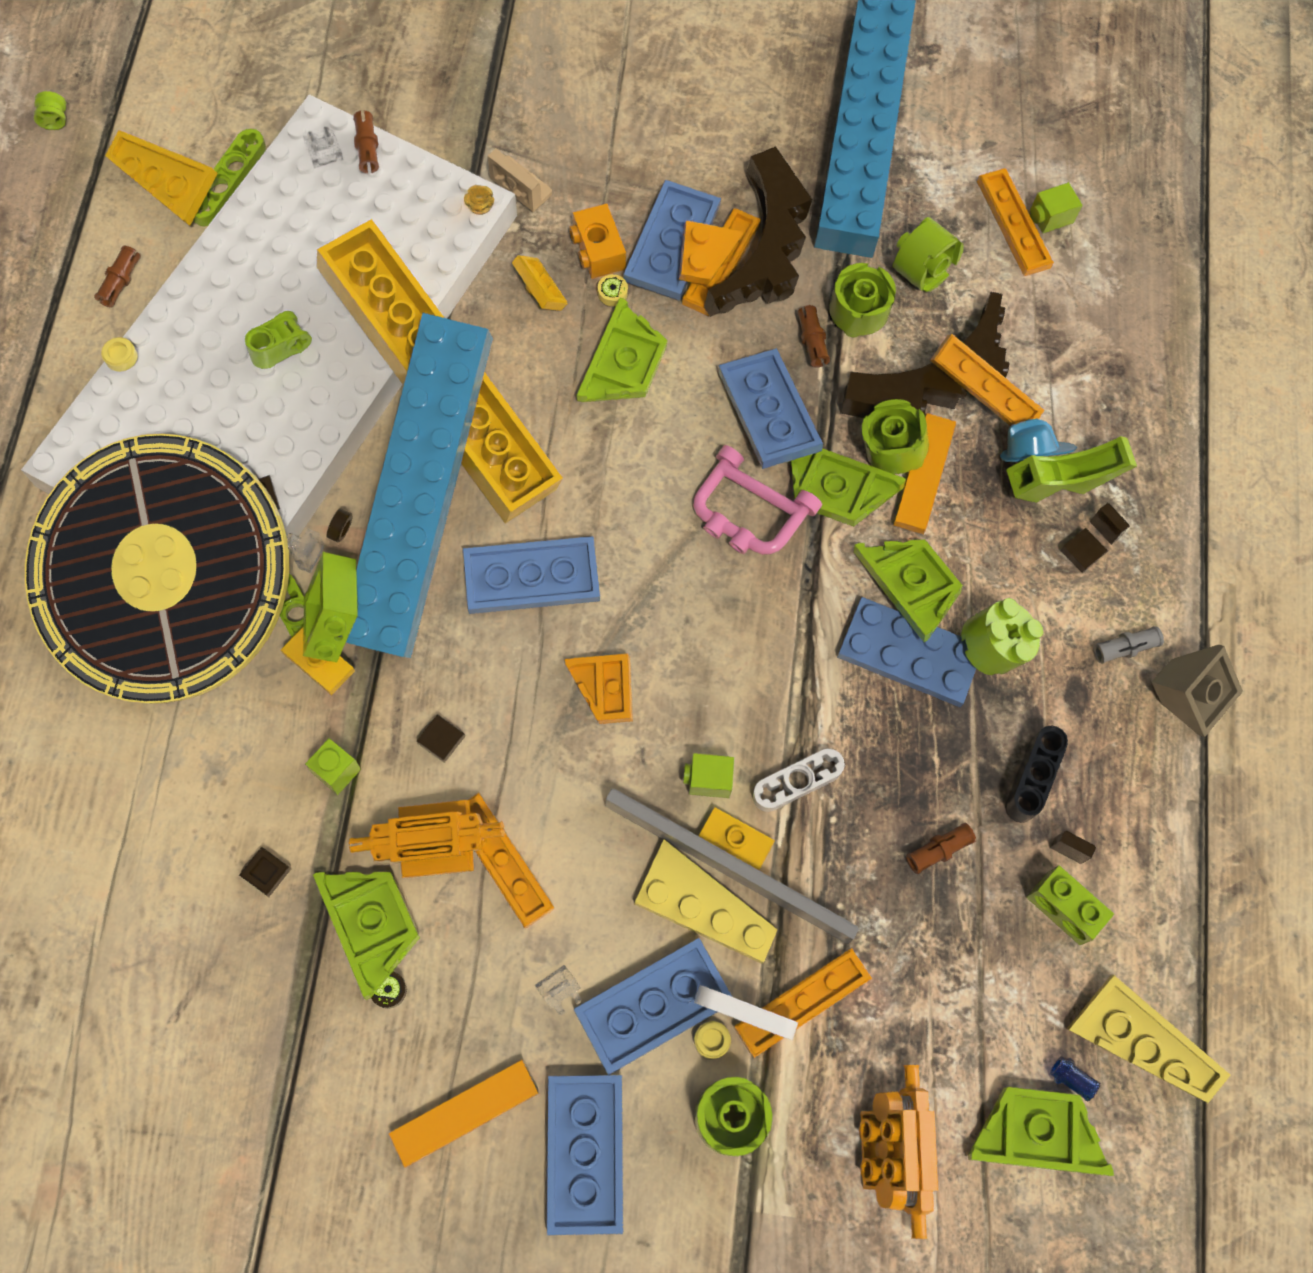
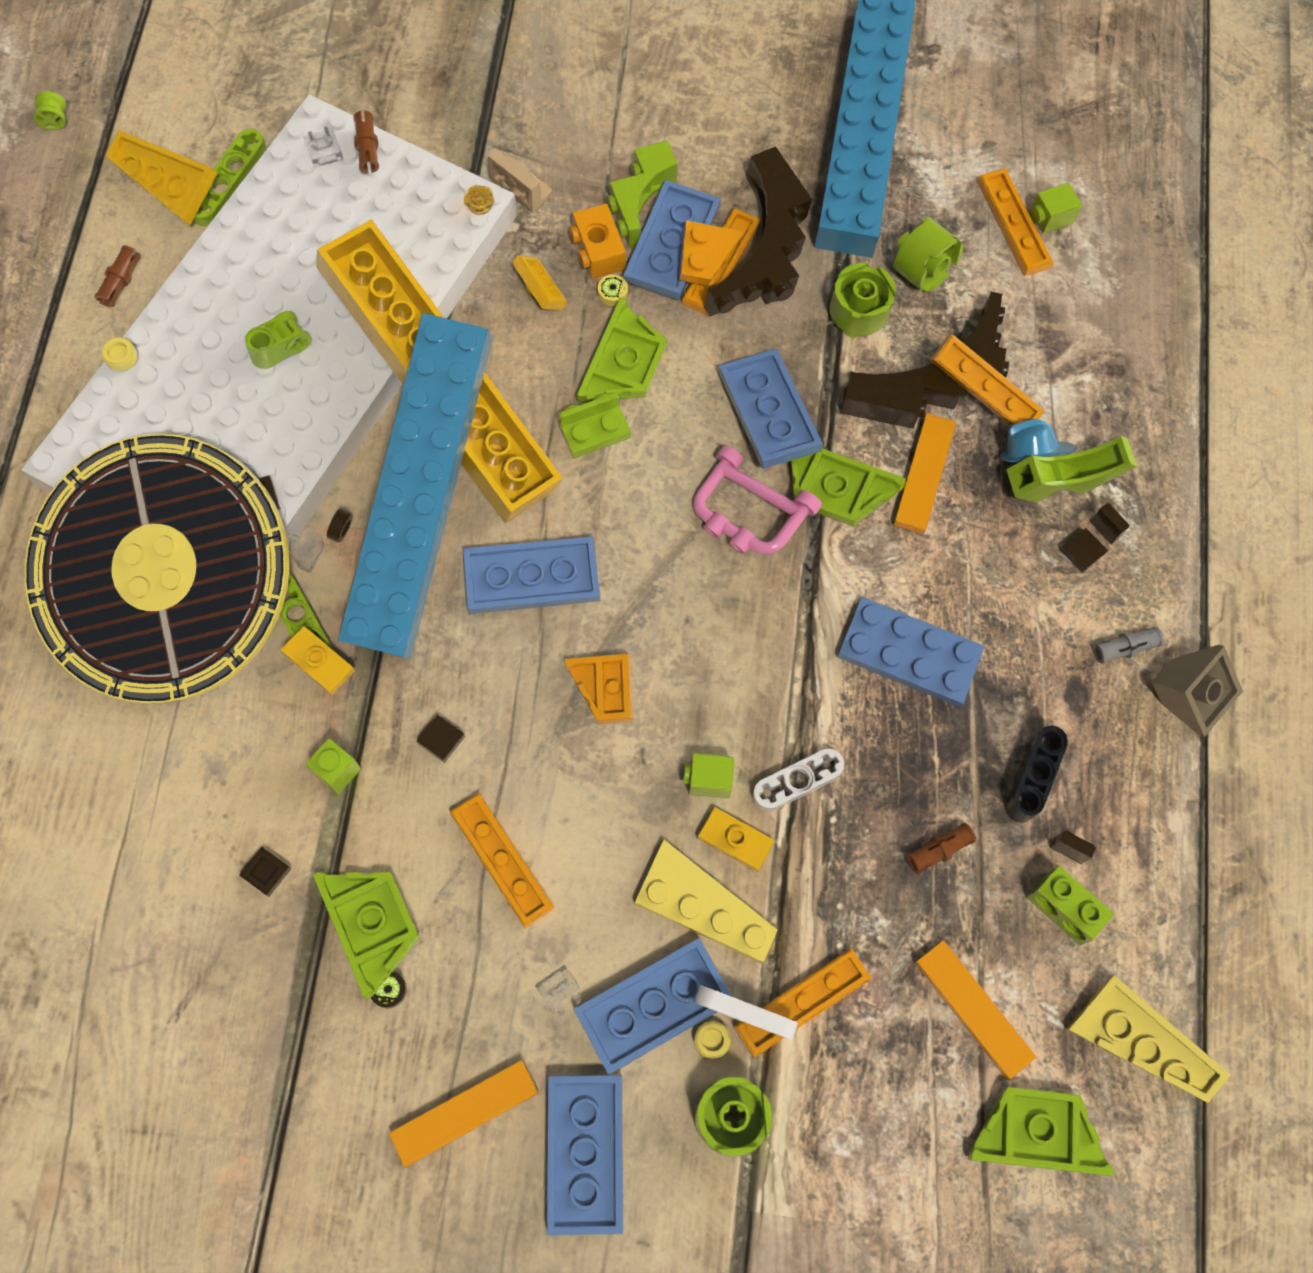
(330, 607): lime window -> none
(429, 839): light orange piece -> none
(593, 425): none -> lime bracket
(628, 195): none -> lime arch
(731, 866): light grey tile -> none
(813, 336): dark orange pin -> none
(895, 437): lime brick -> none
(901, 1151): light orange piece -> none
(913, 581): lime wing -> none
(975, 1010): none -> light orange tile
(1001, 637): lime brick -> none
(1067, 1073): clear blue pin -> none

